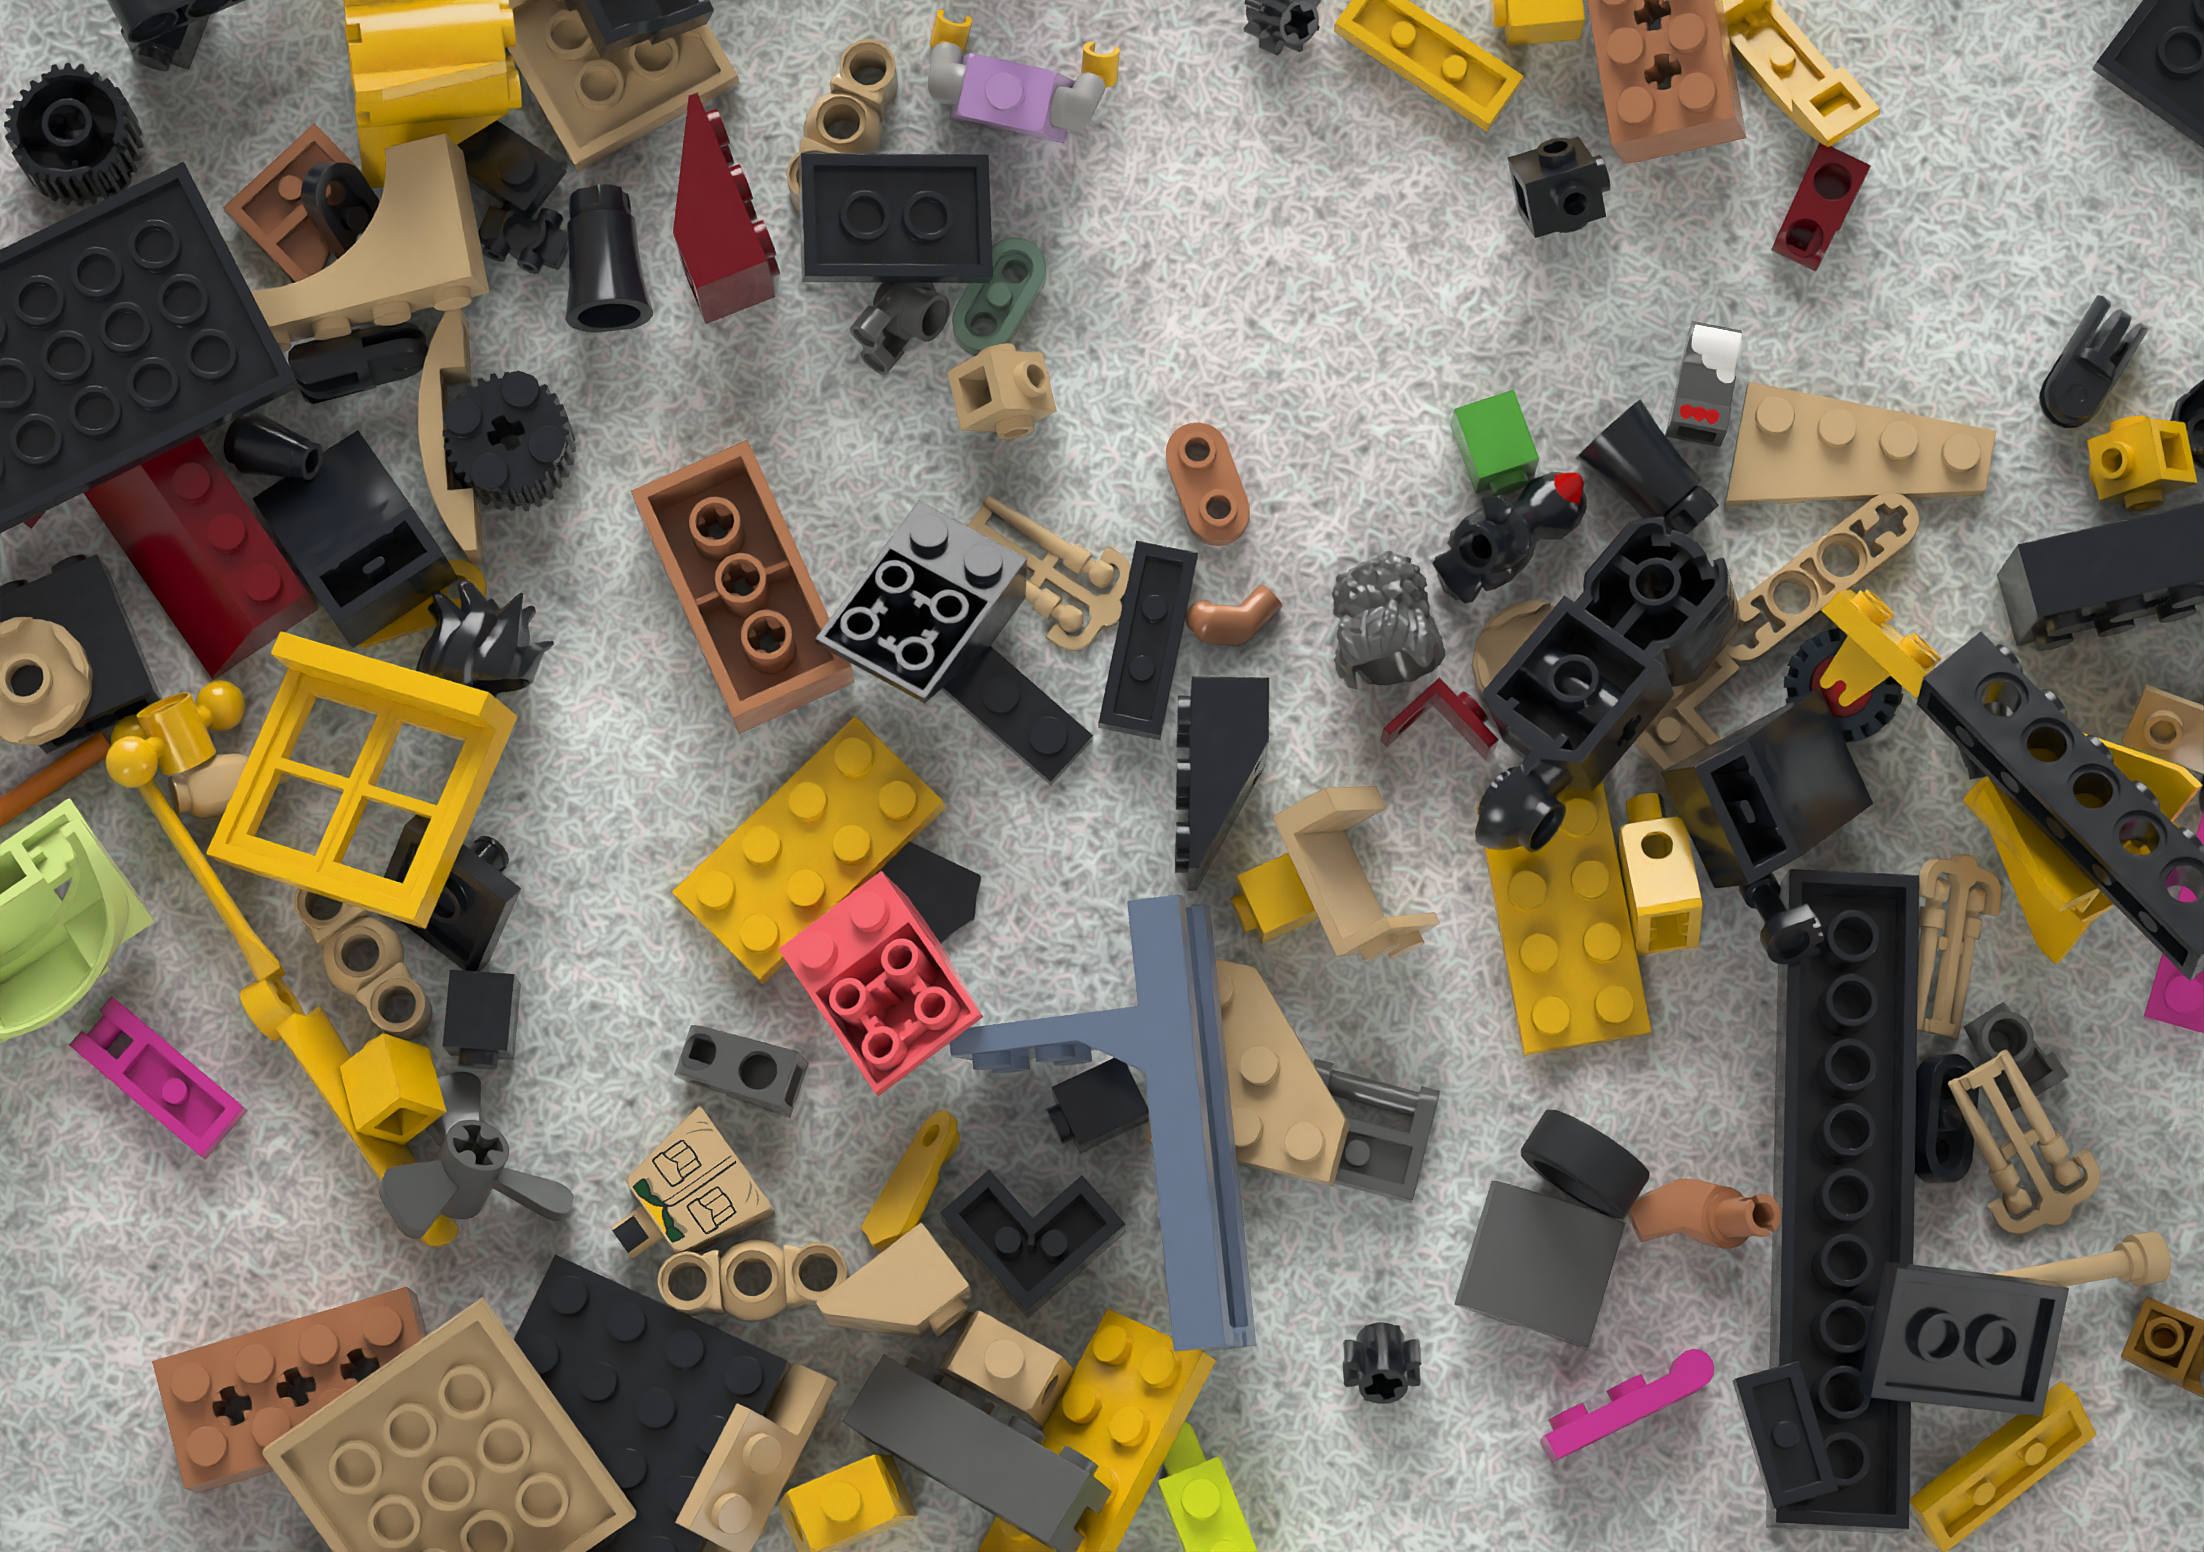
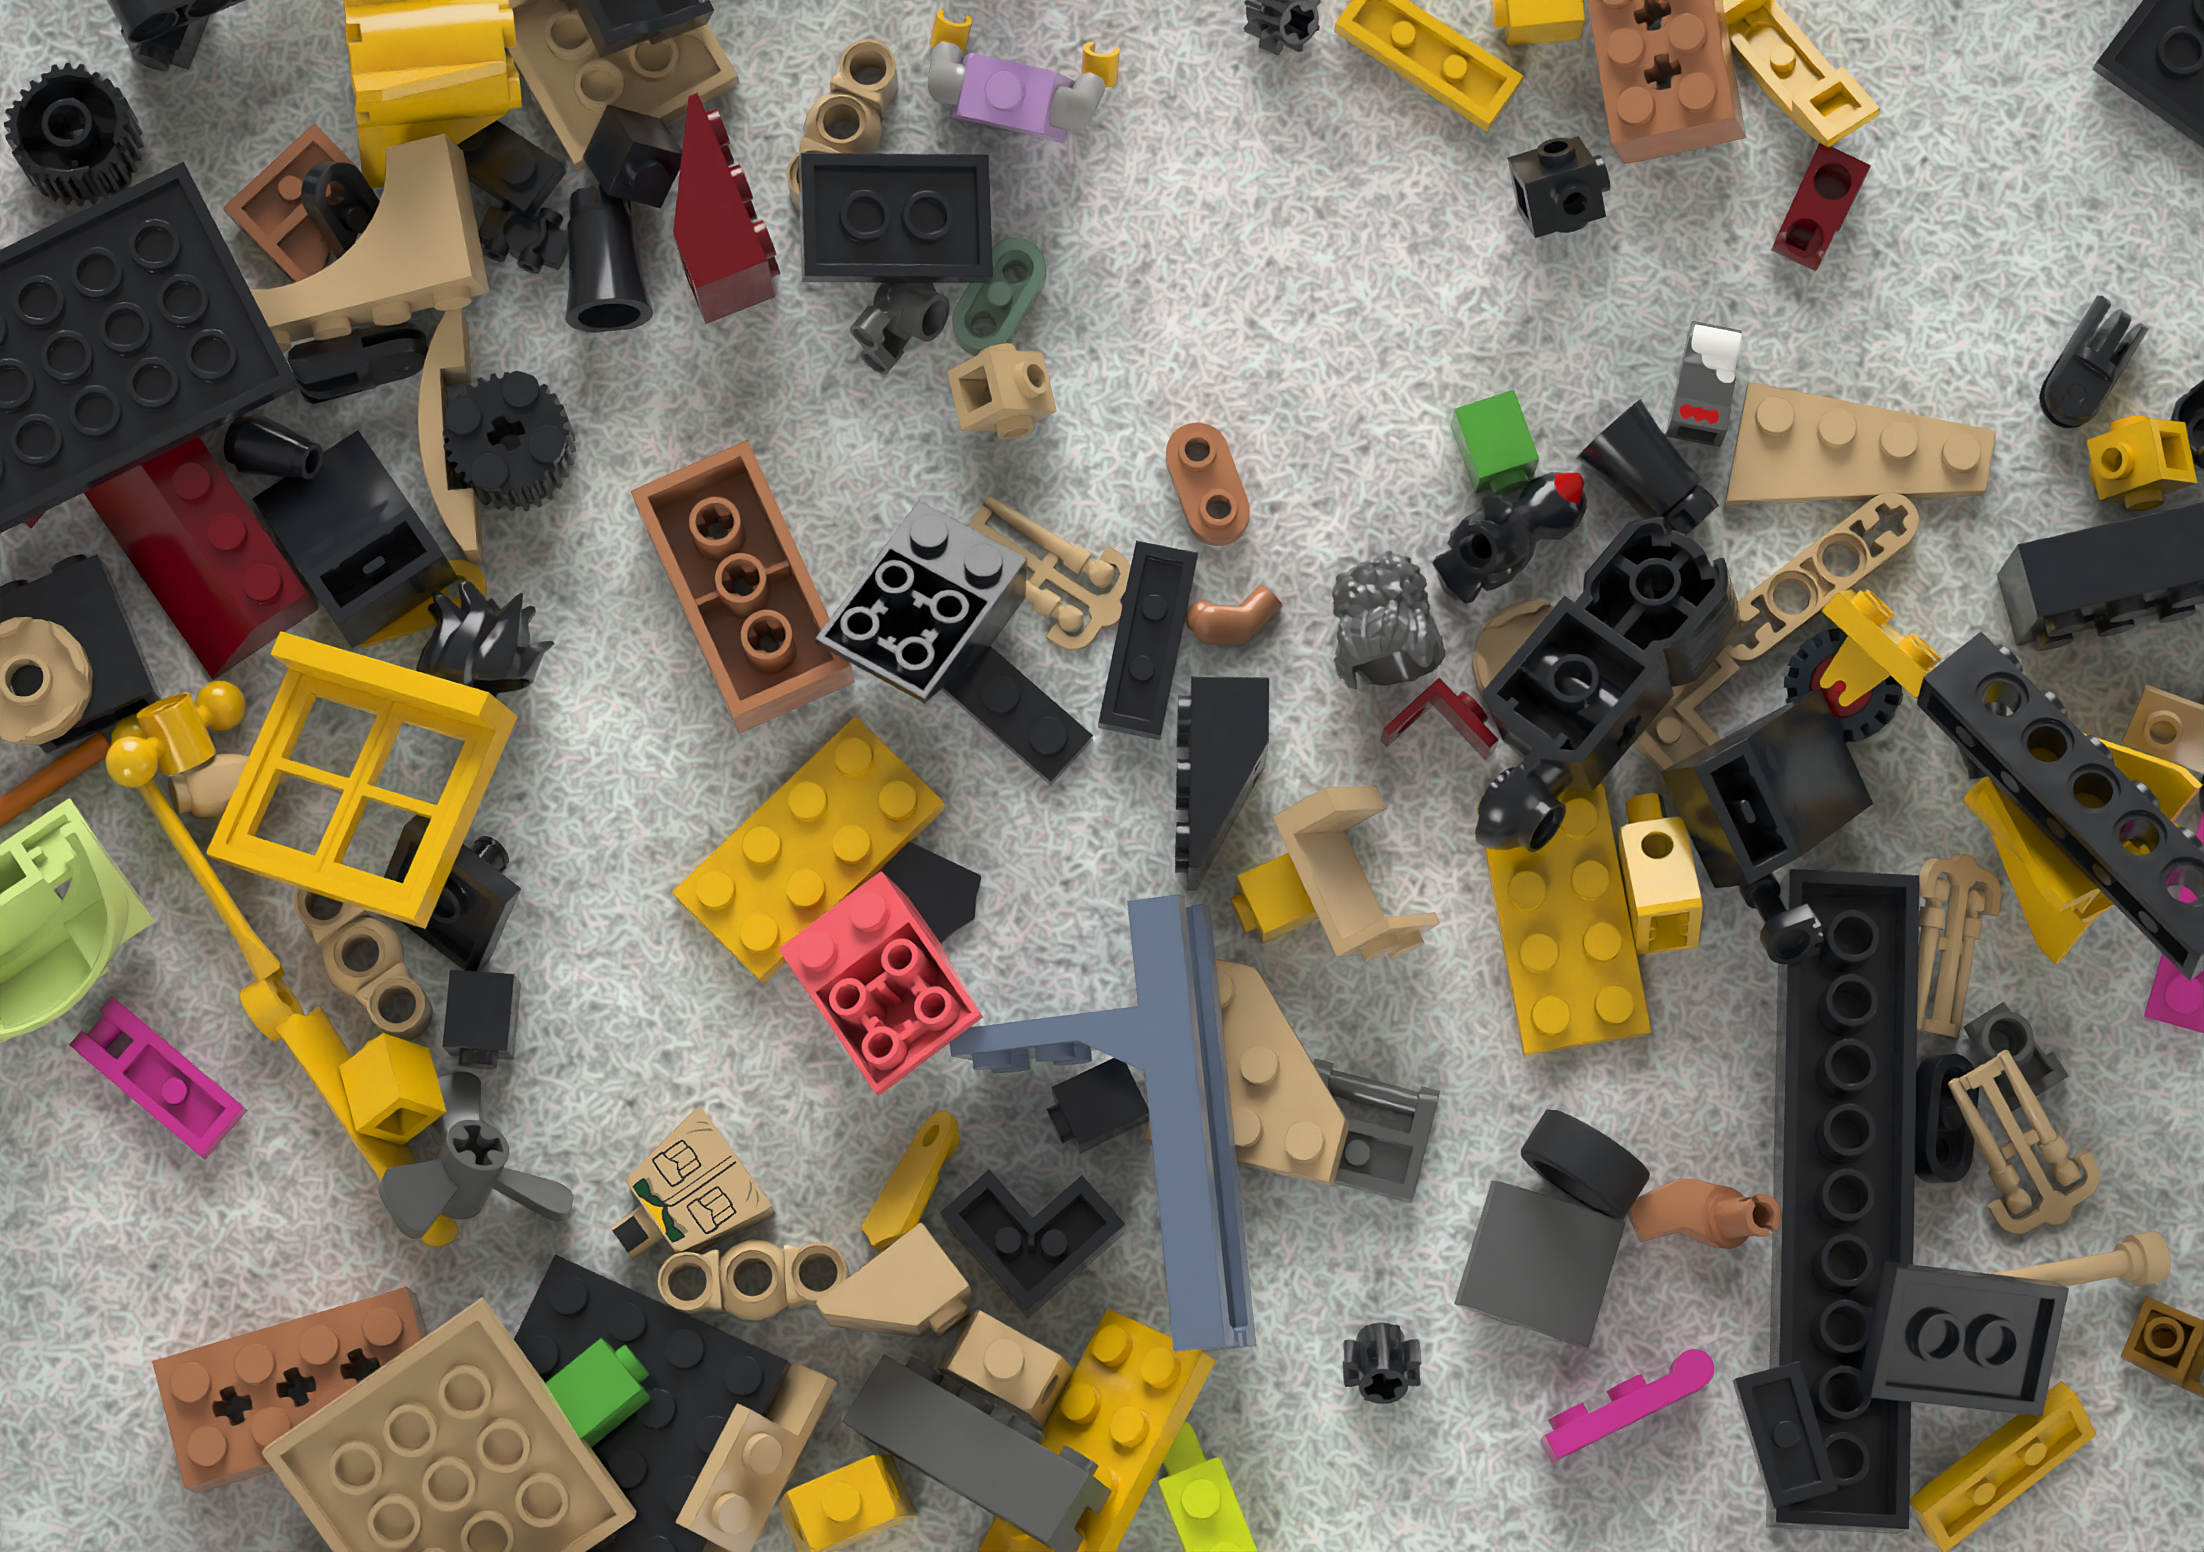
(600, 1390): none -> bright green brick
(633, 156): none -> black brick
(742, 1068): dark grey leg -> none

